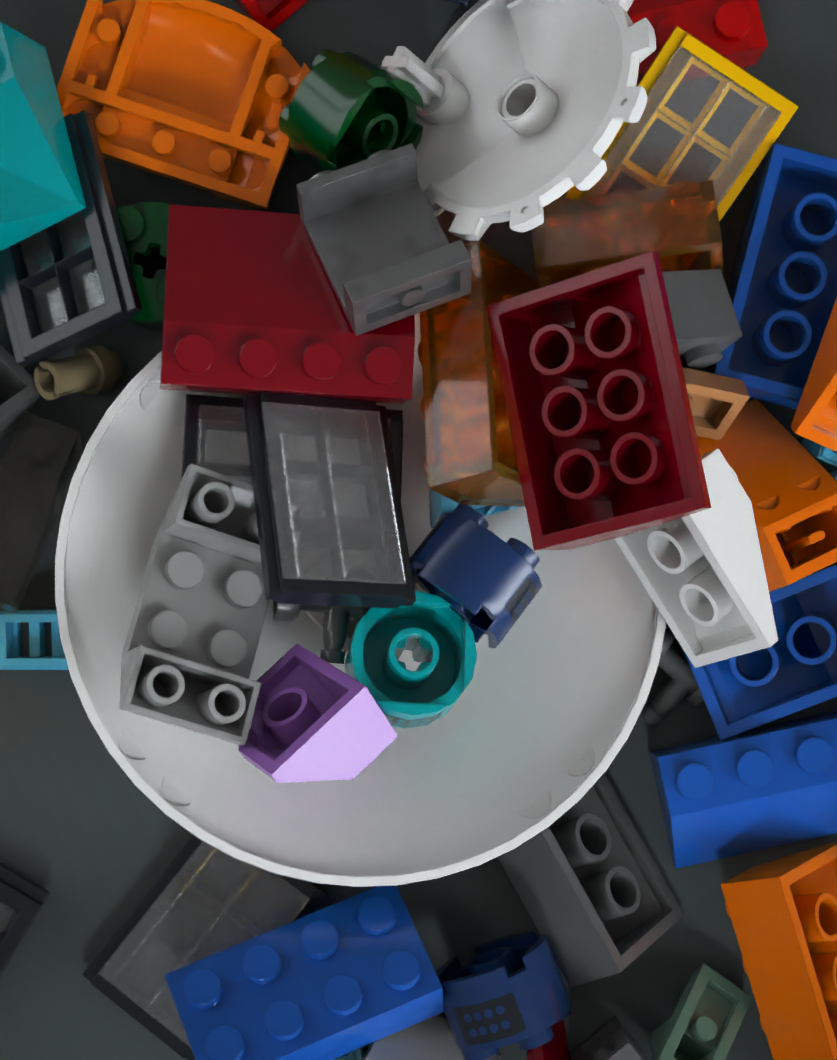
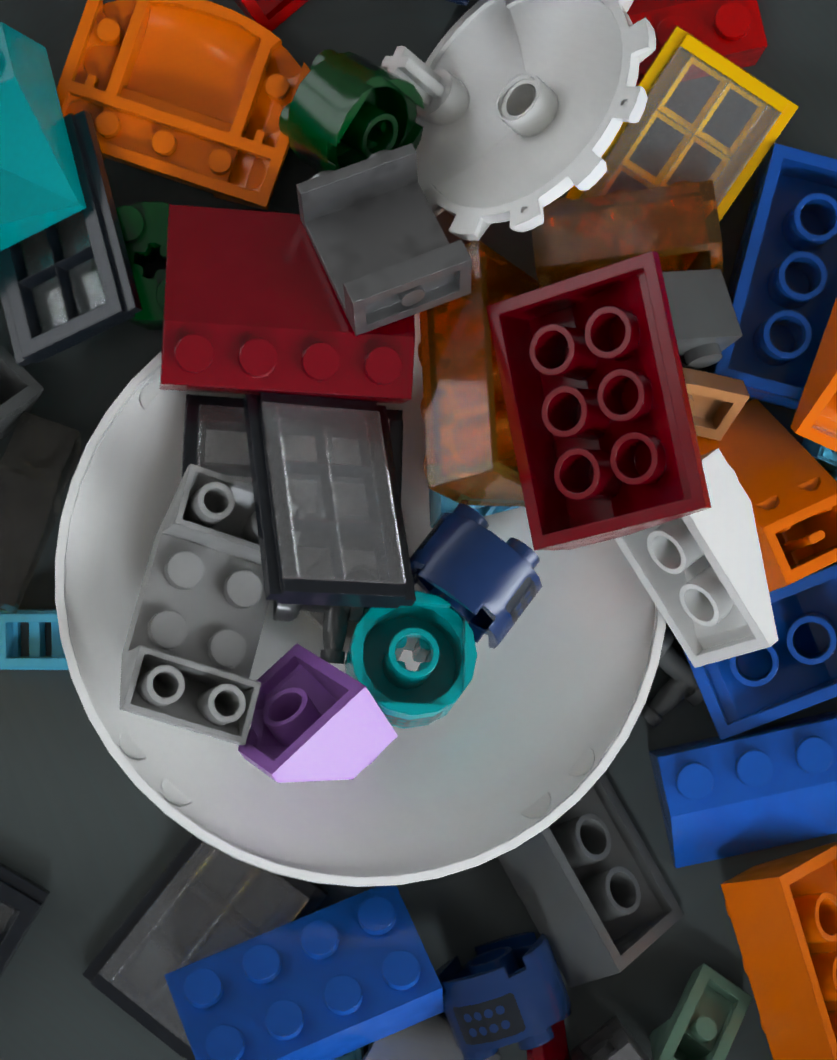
(89, 370): dark tan animal -> none

